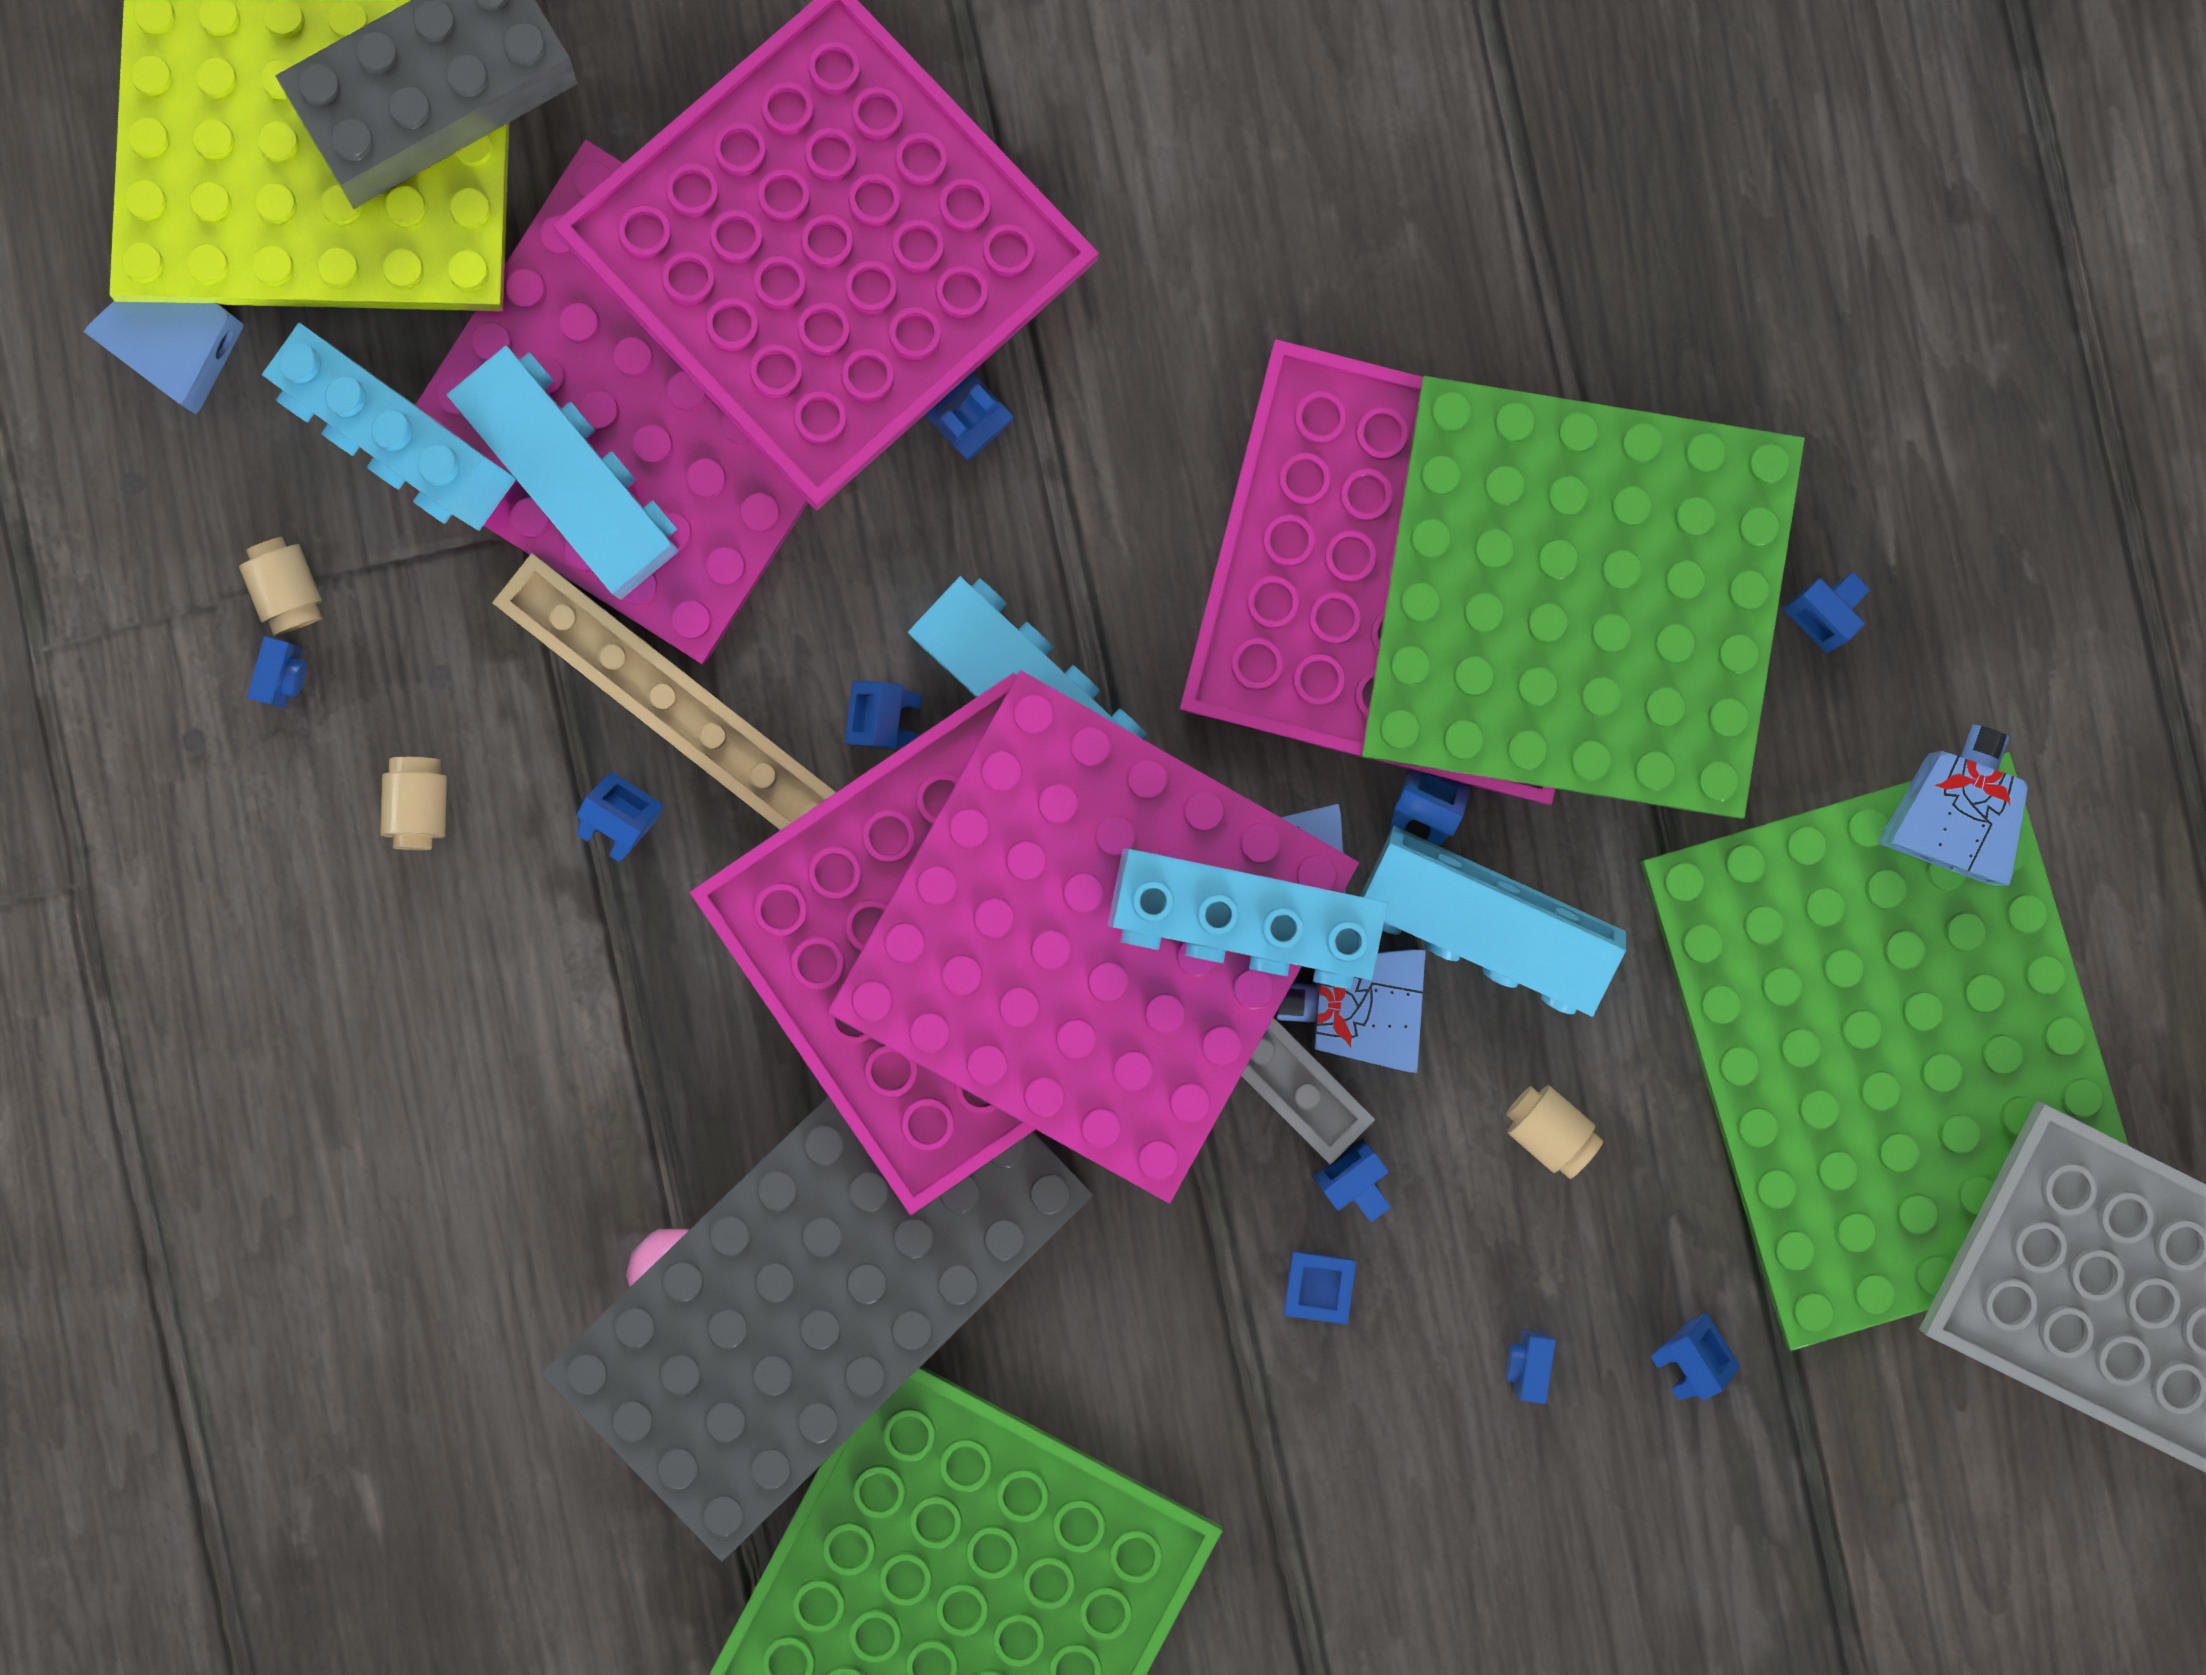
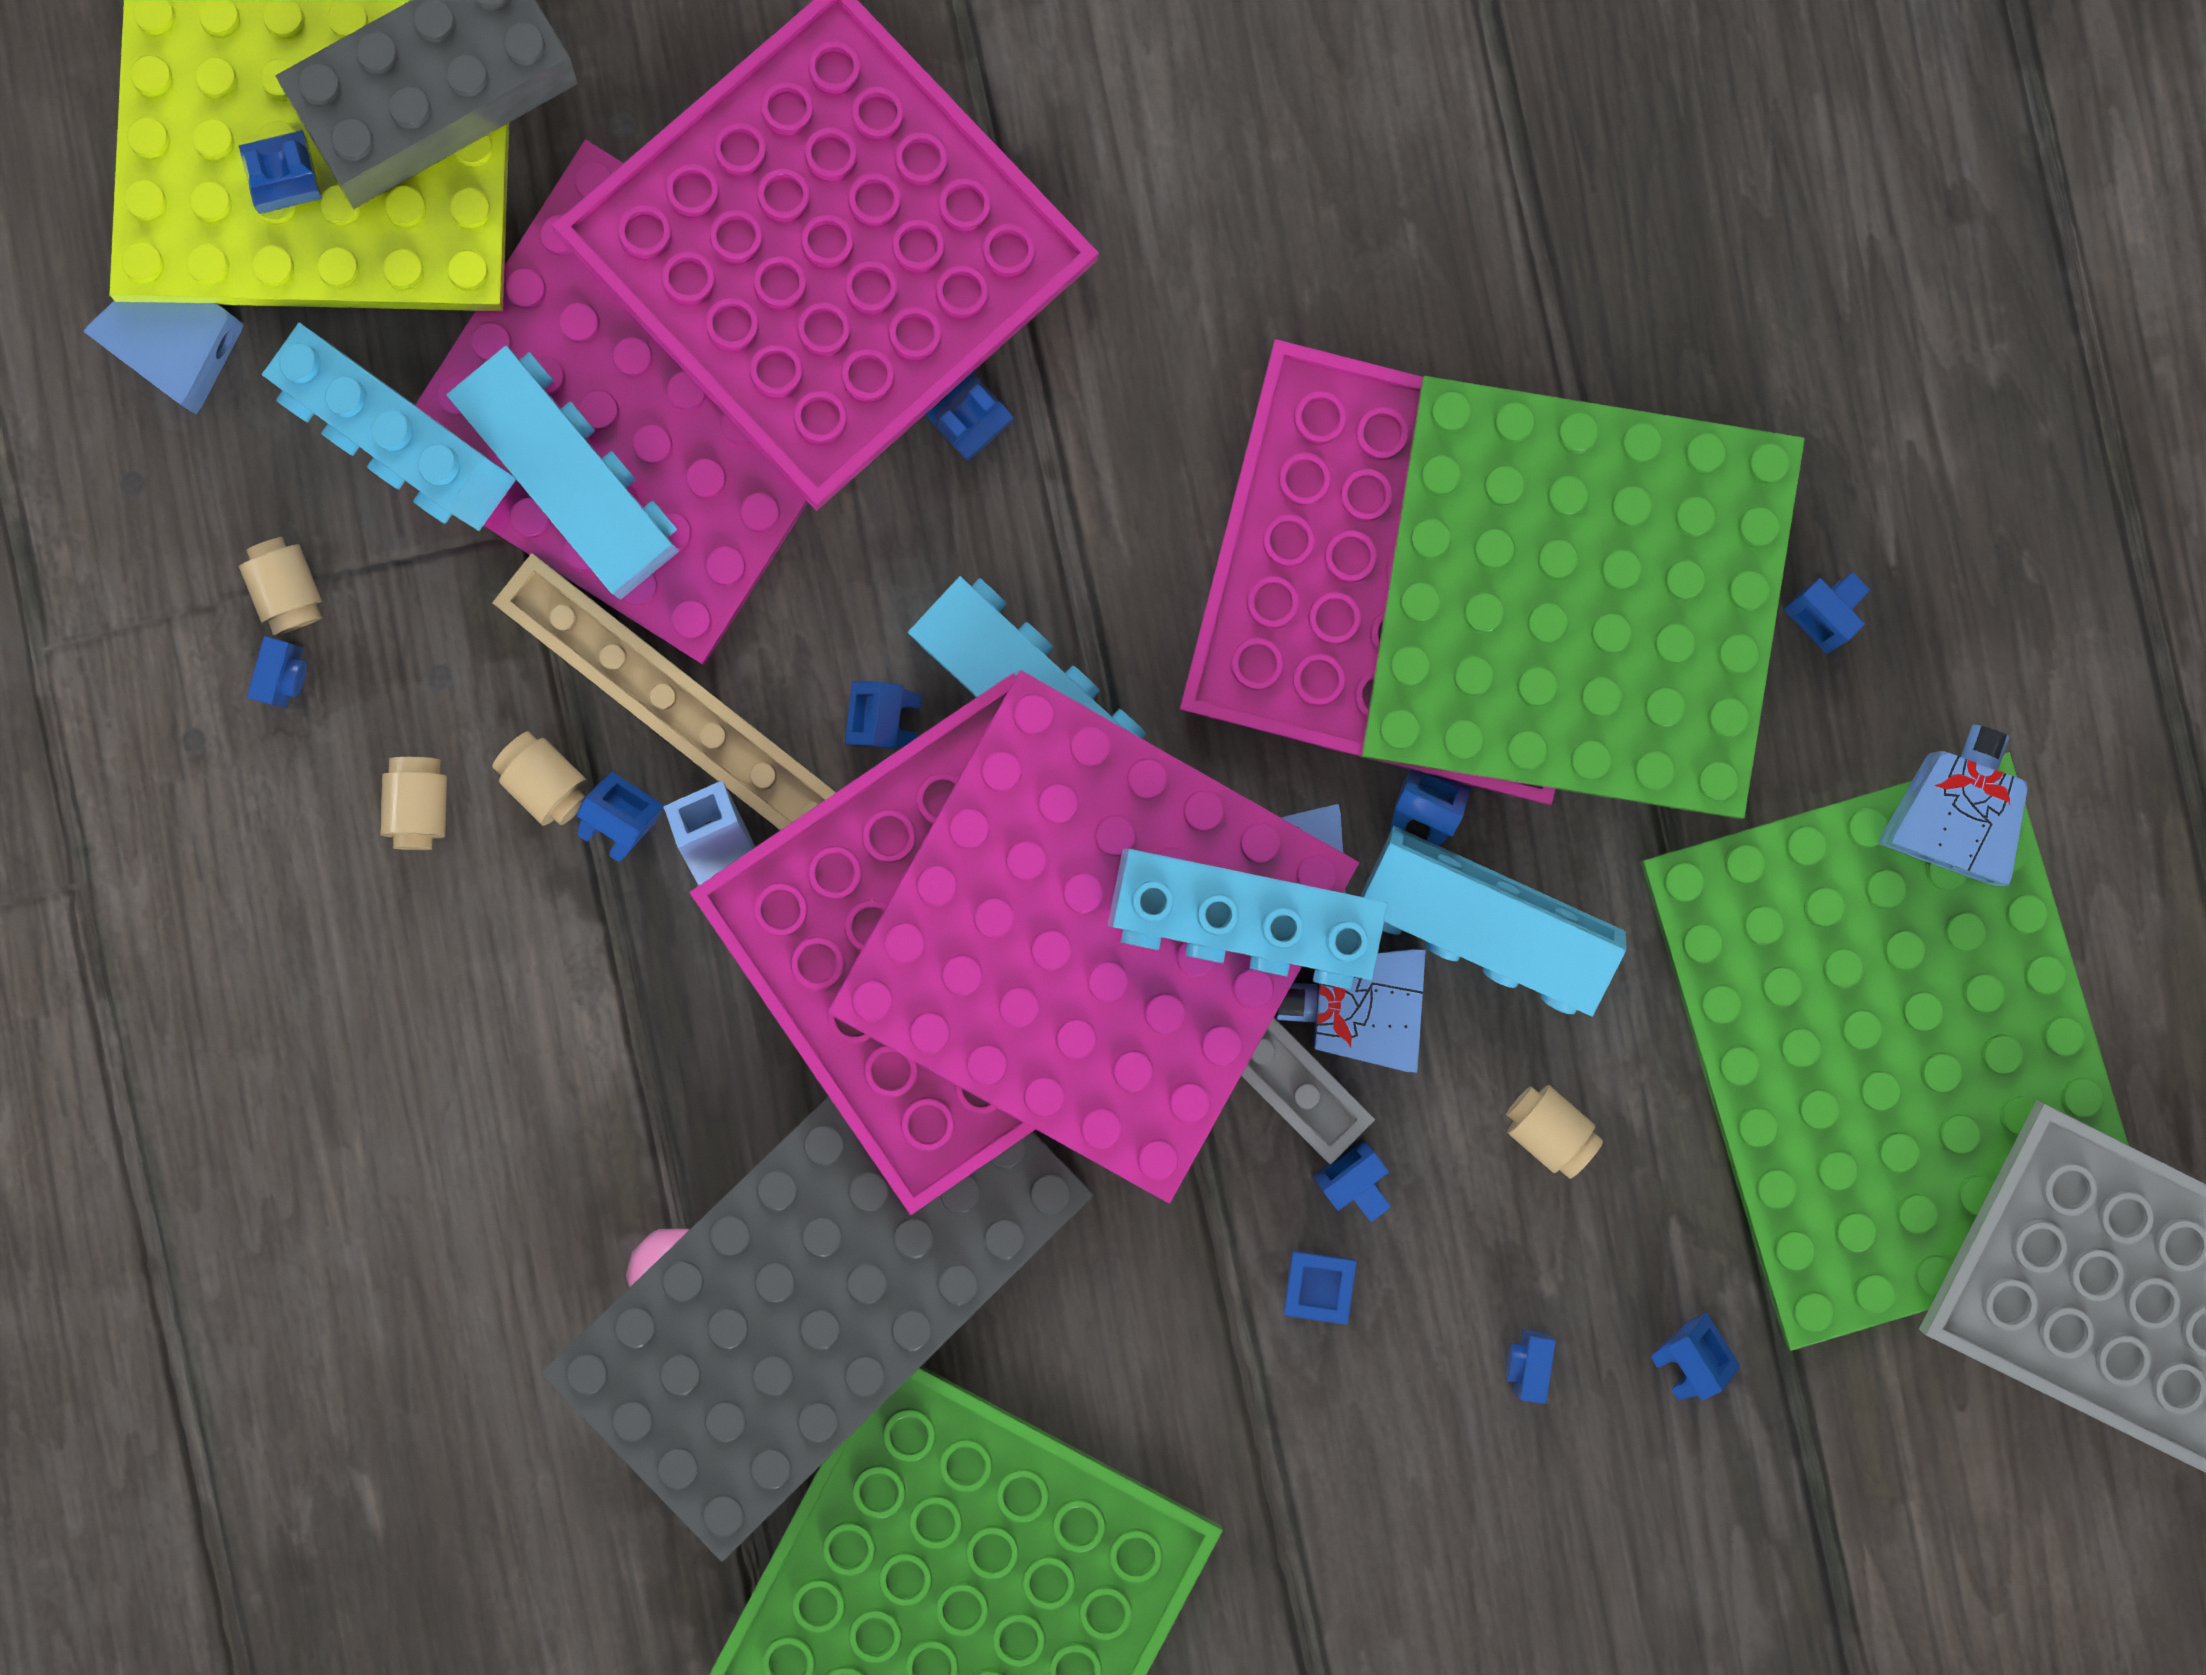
(280, 172): none -> blue tile
(541, 779): none -> tan brick
(711, 845): none -> light blue brick

